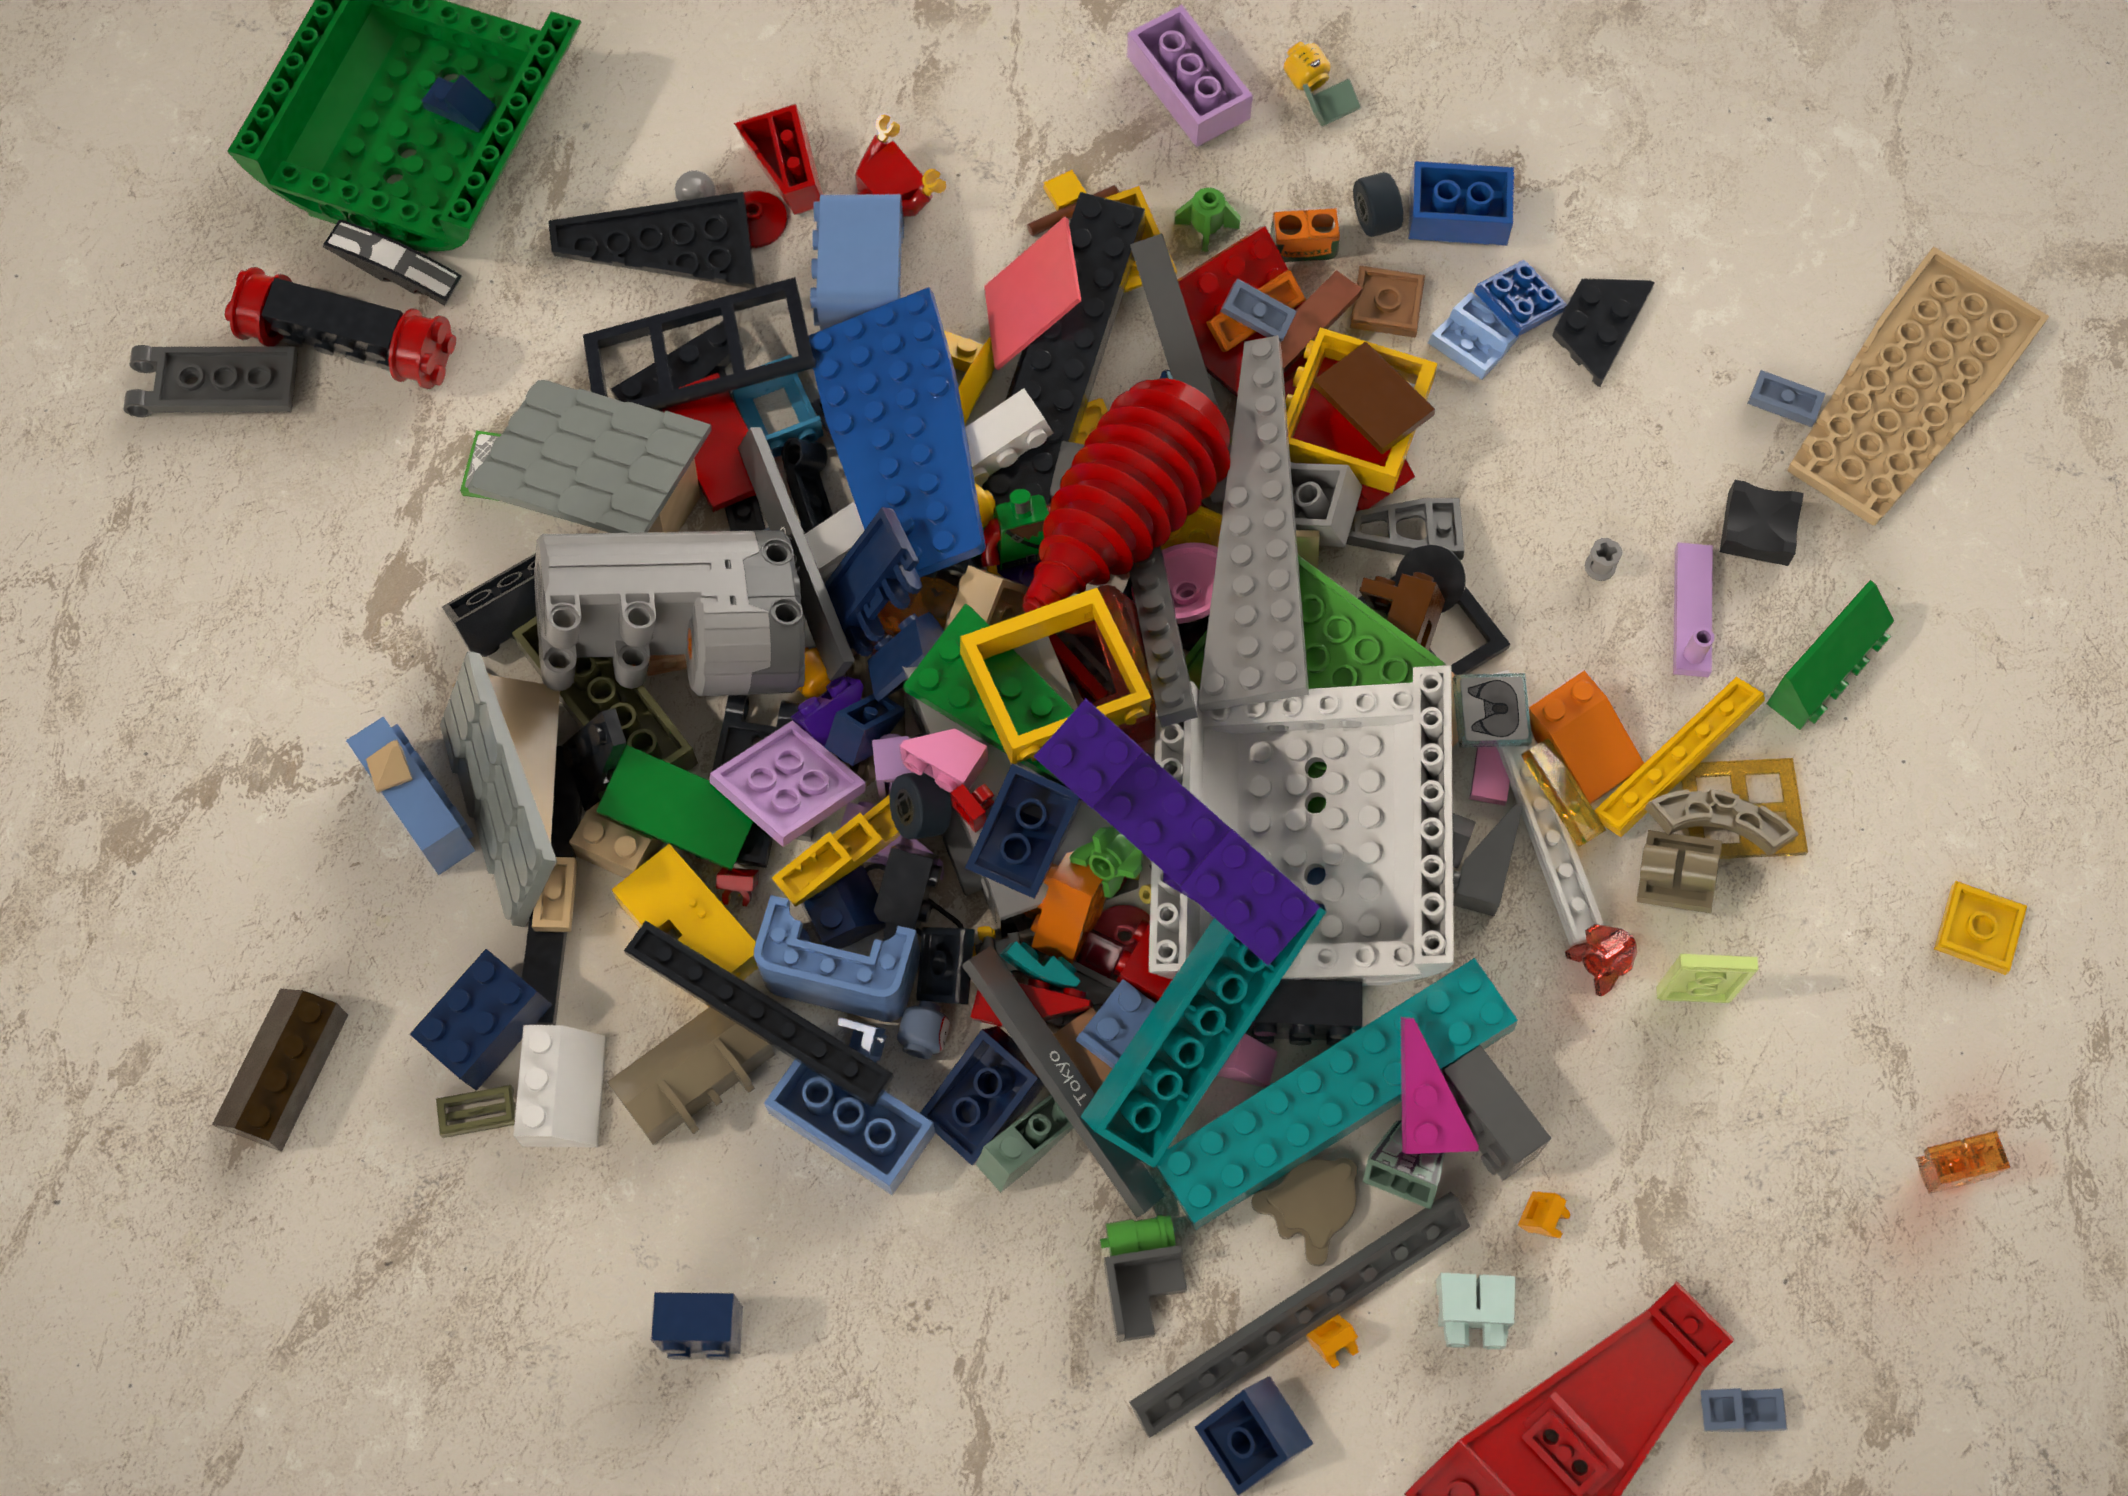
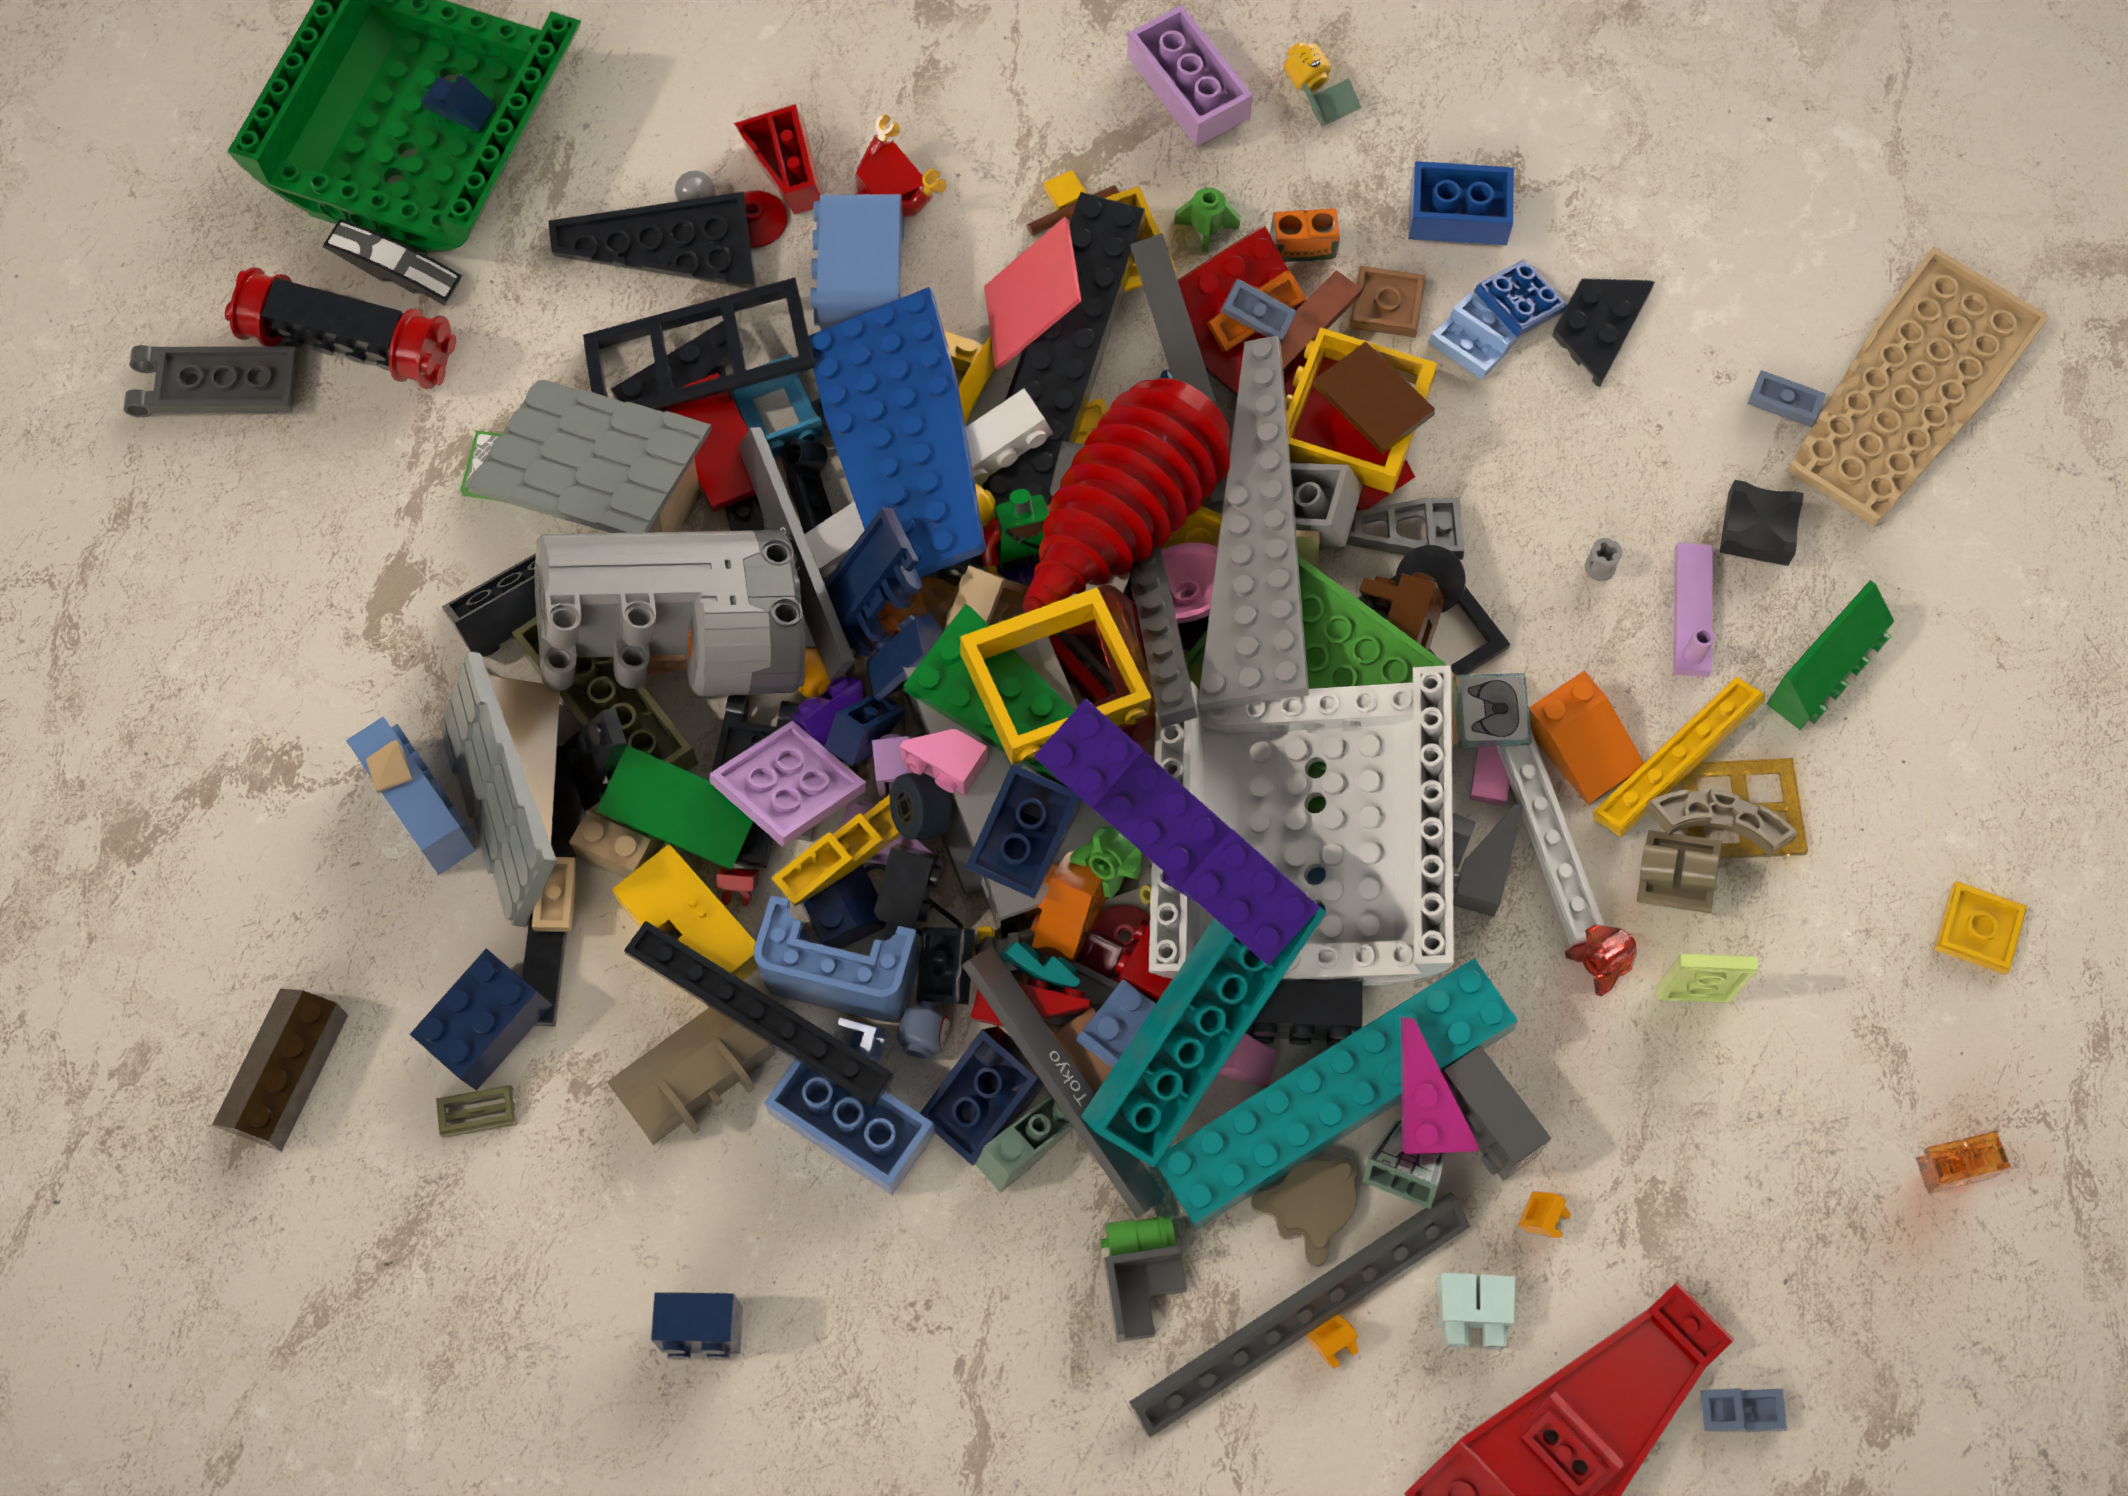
(559, 1087): white slope -> none
(972, 806): red tile -> none
(1253, 1435): dark blue slope -> none
(1378, 204): black wheel -> none
(1563, 792): clear yellow tile -> none

